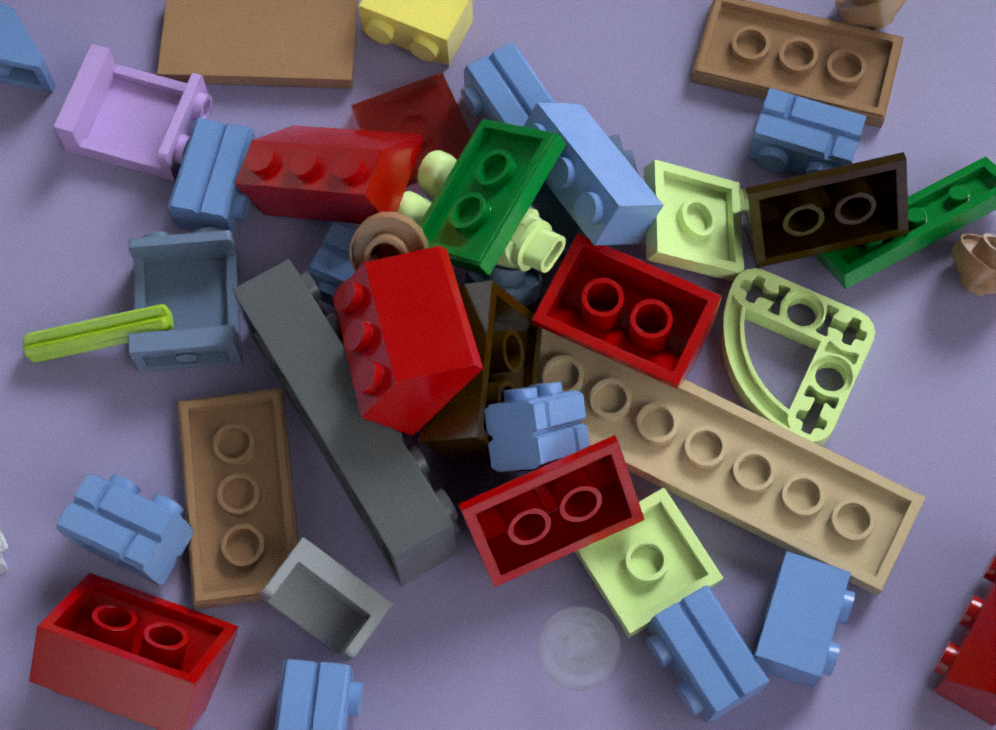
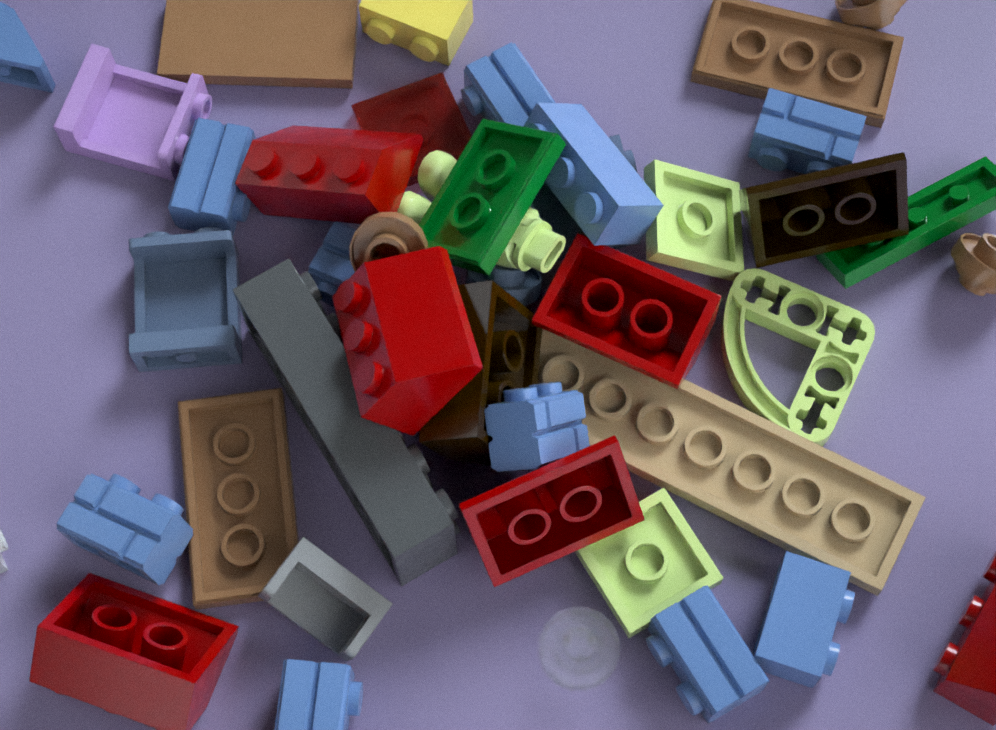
(95, 333): lime axle -> none

